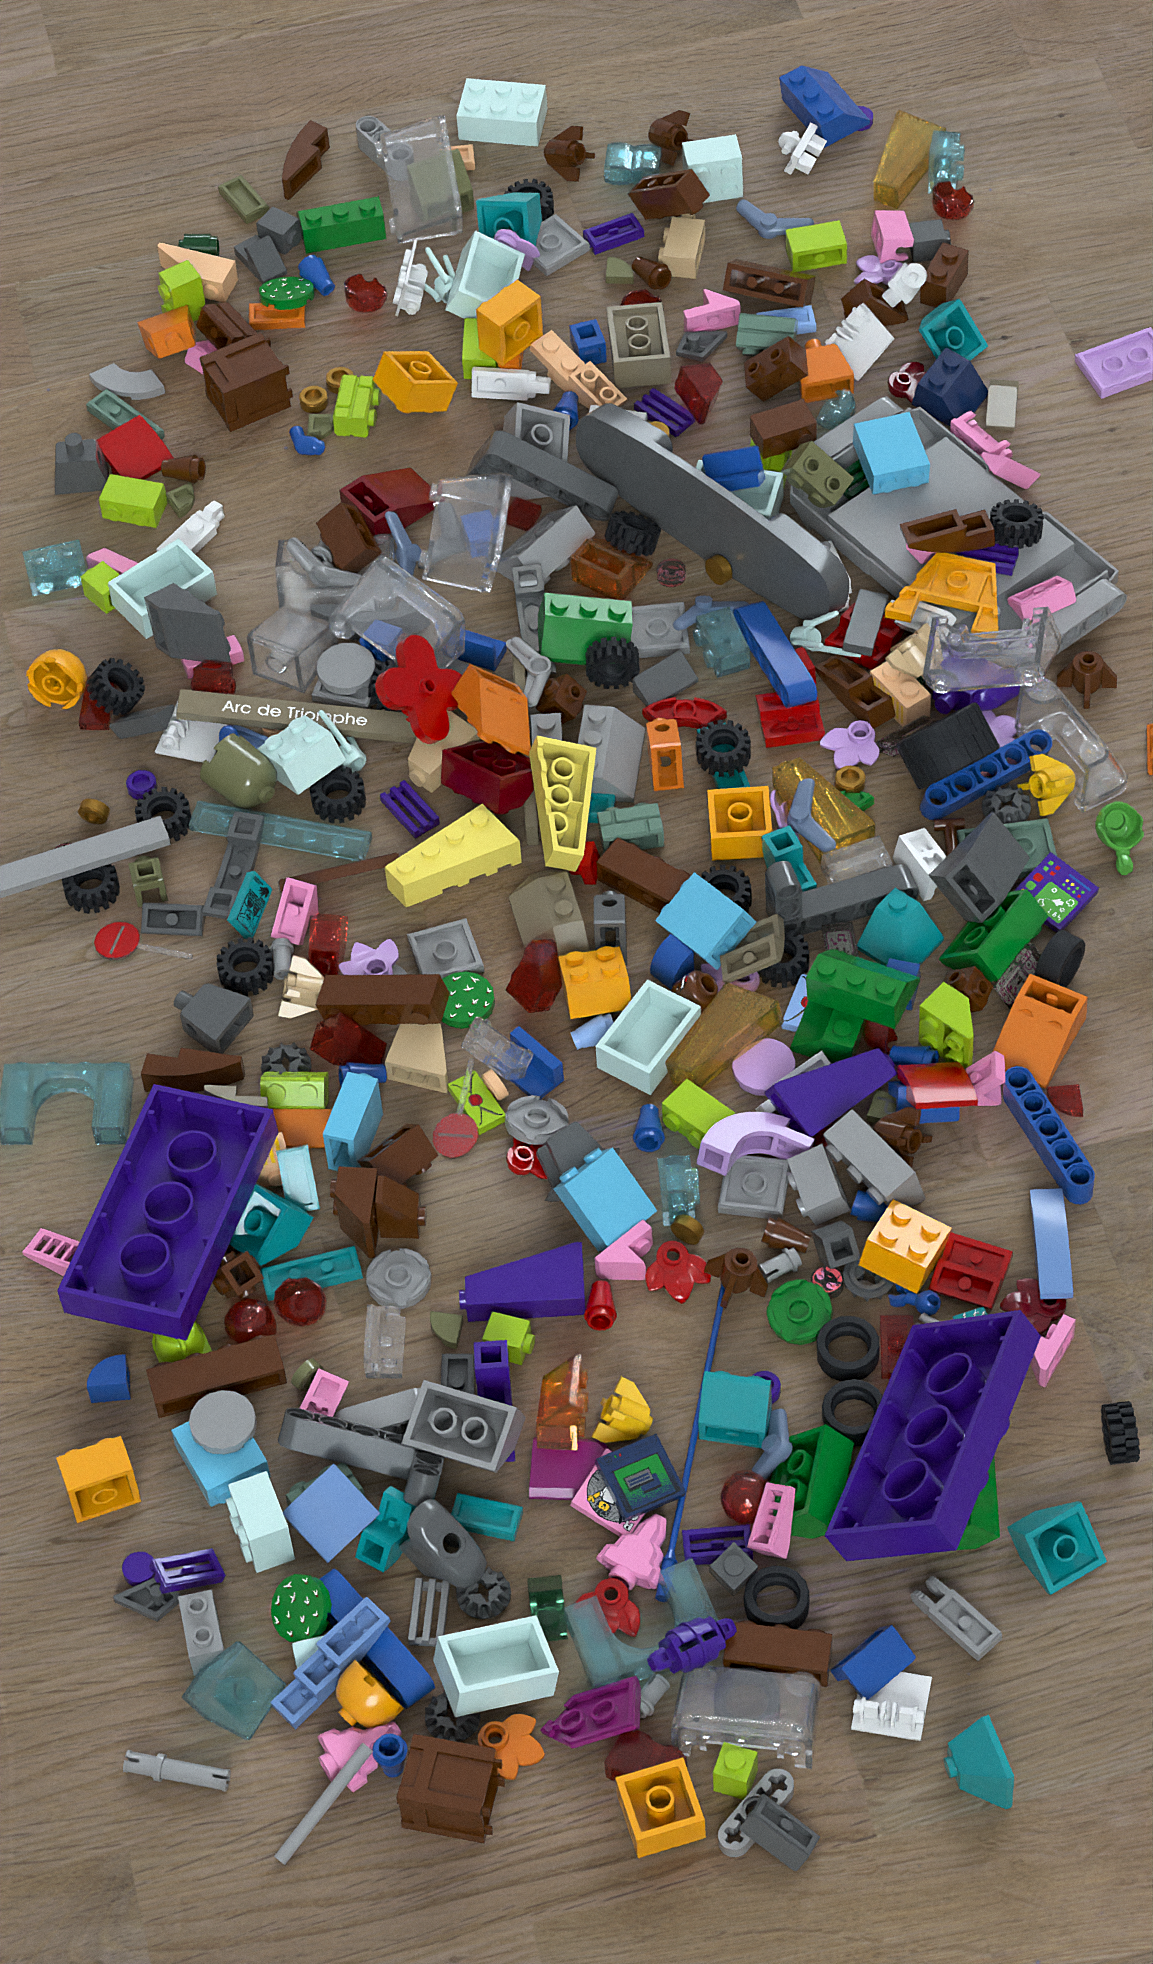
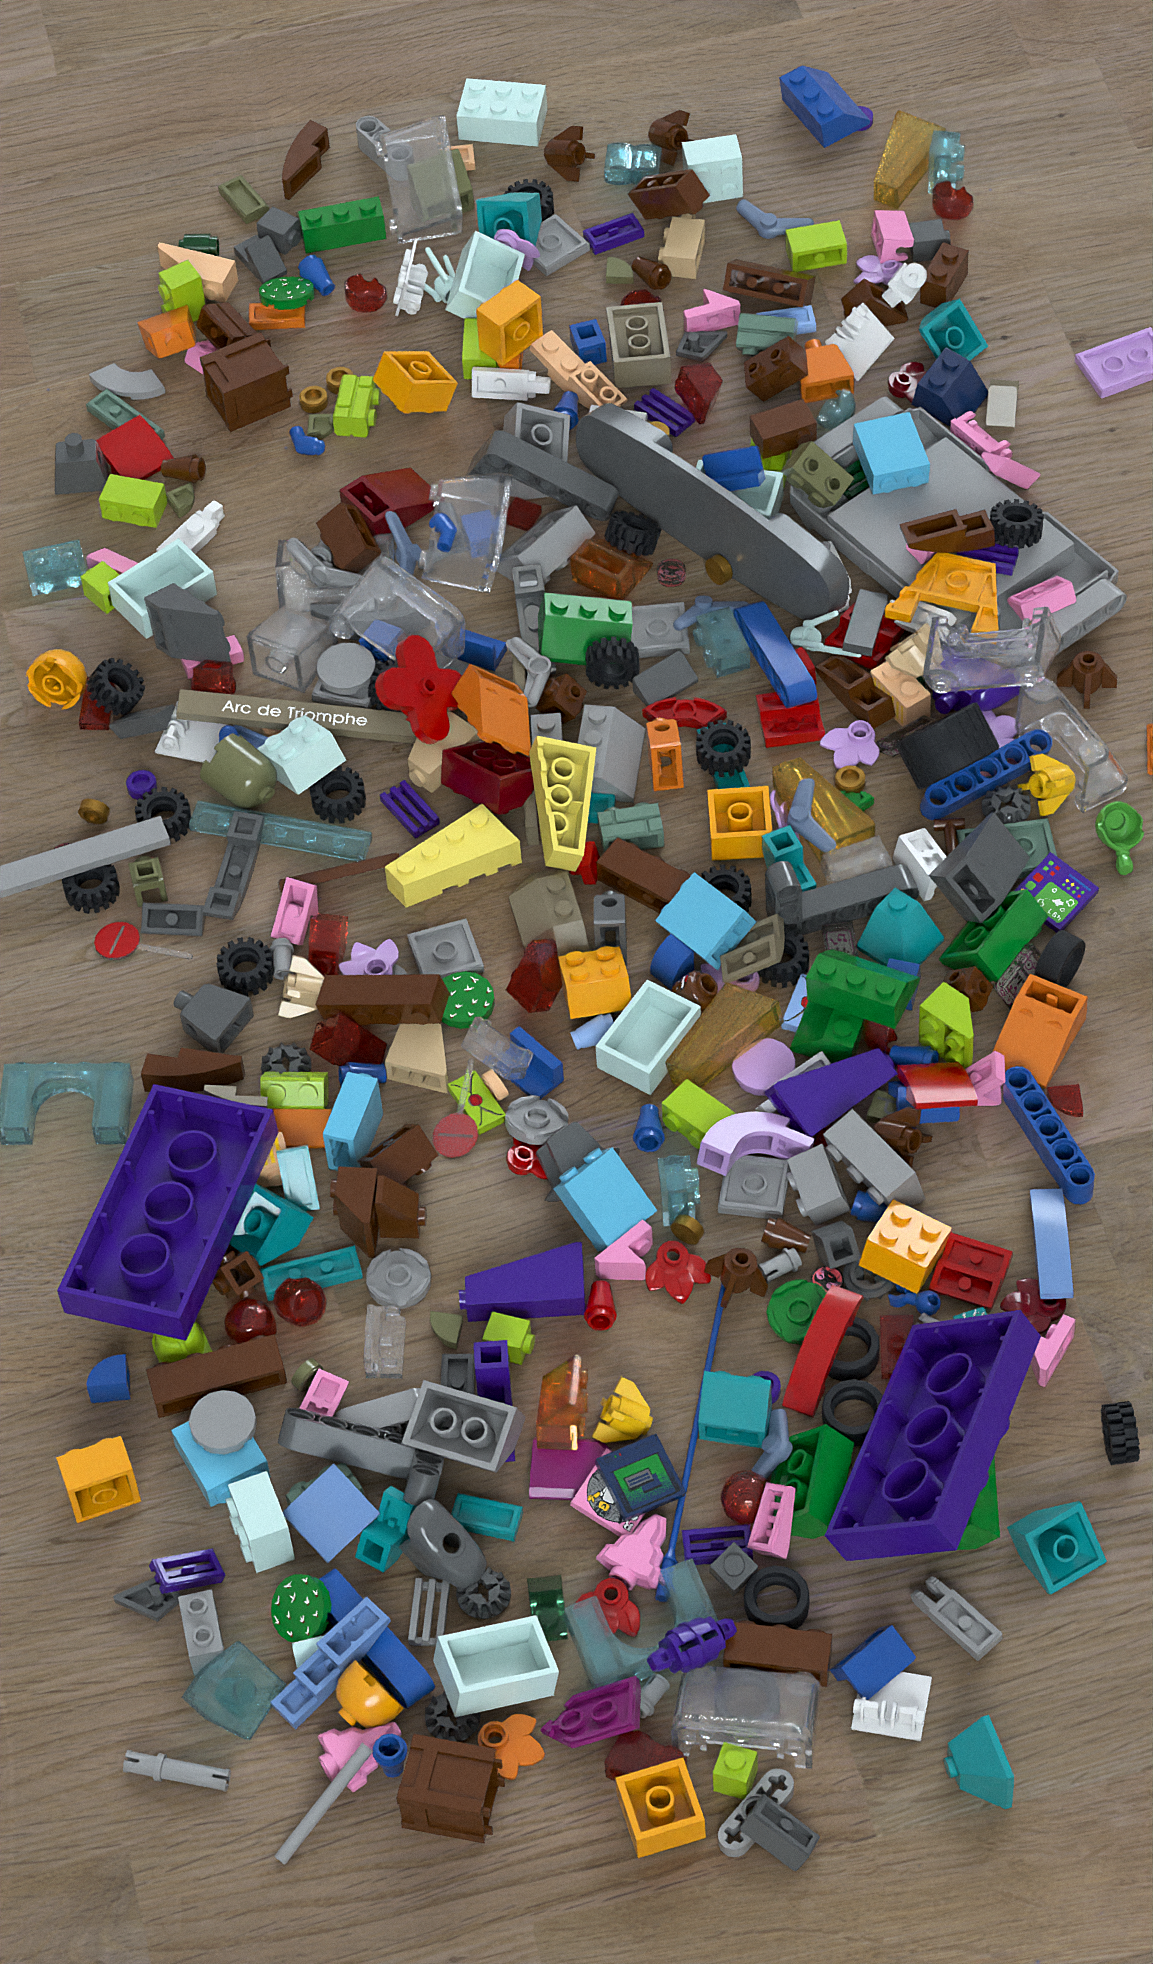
(51, 1261): bright pink slope -> none
(136, 1568): dark purple tile -> none
(249, 904): teal tile -> none
(354, 756): light aqua plant -> none
(447, 529): none -> blue arm
(793, 144): white hips -> none
(820, 1349): none -> red slope

